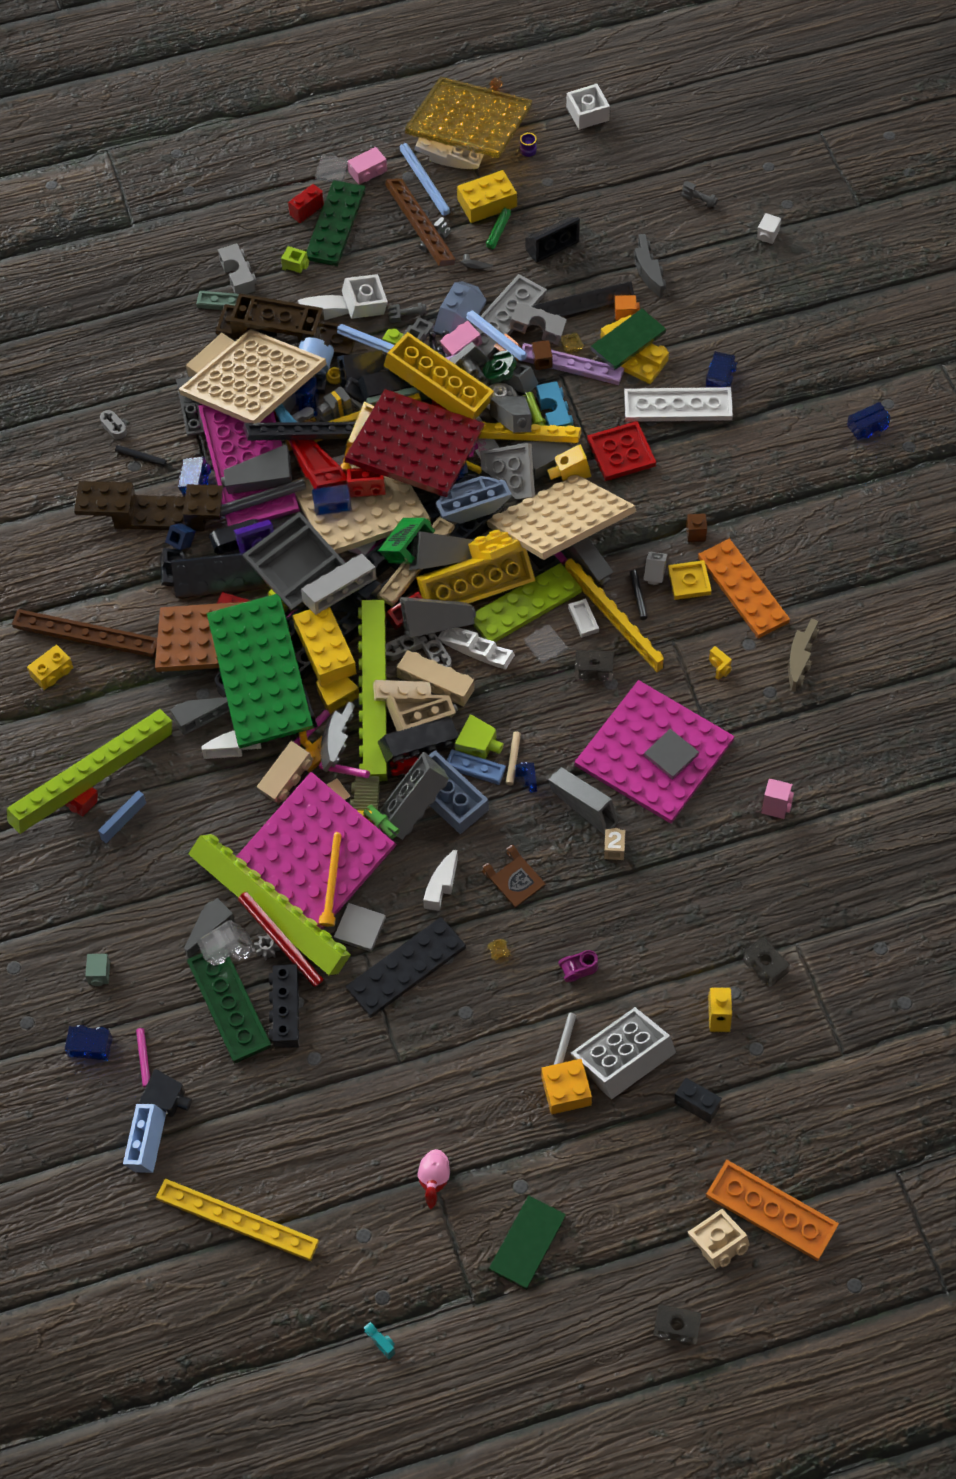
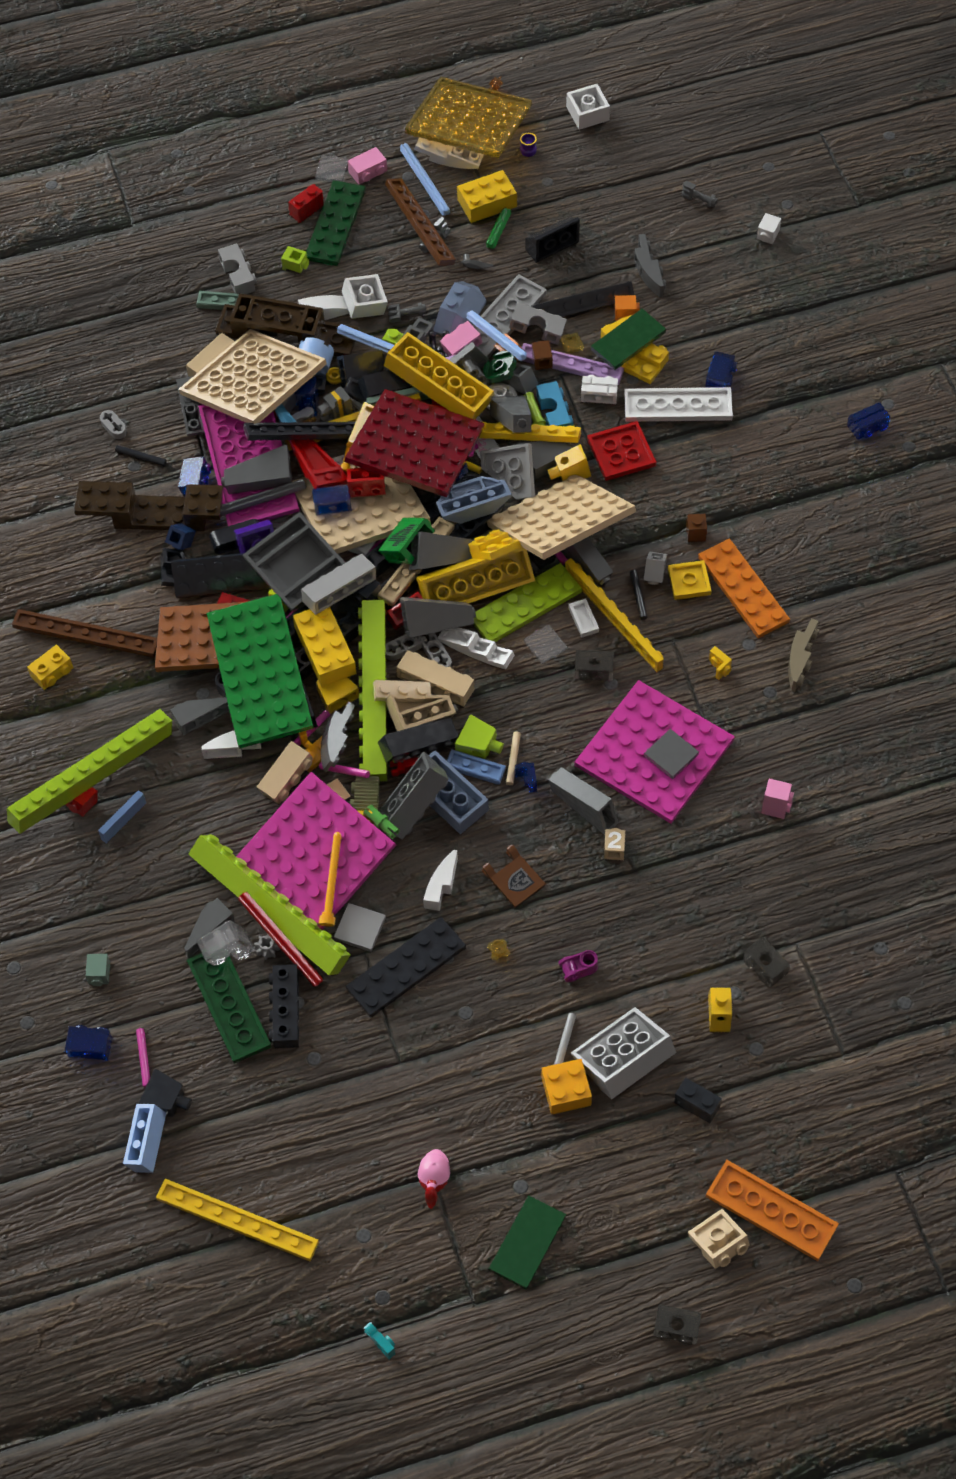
(599, 389): none -> white brick

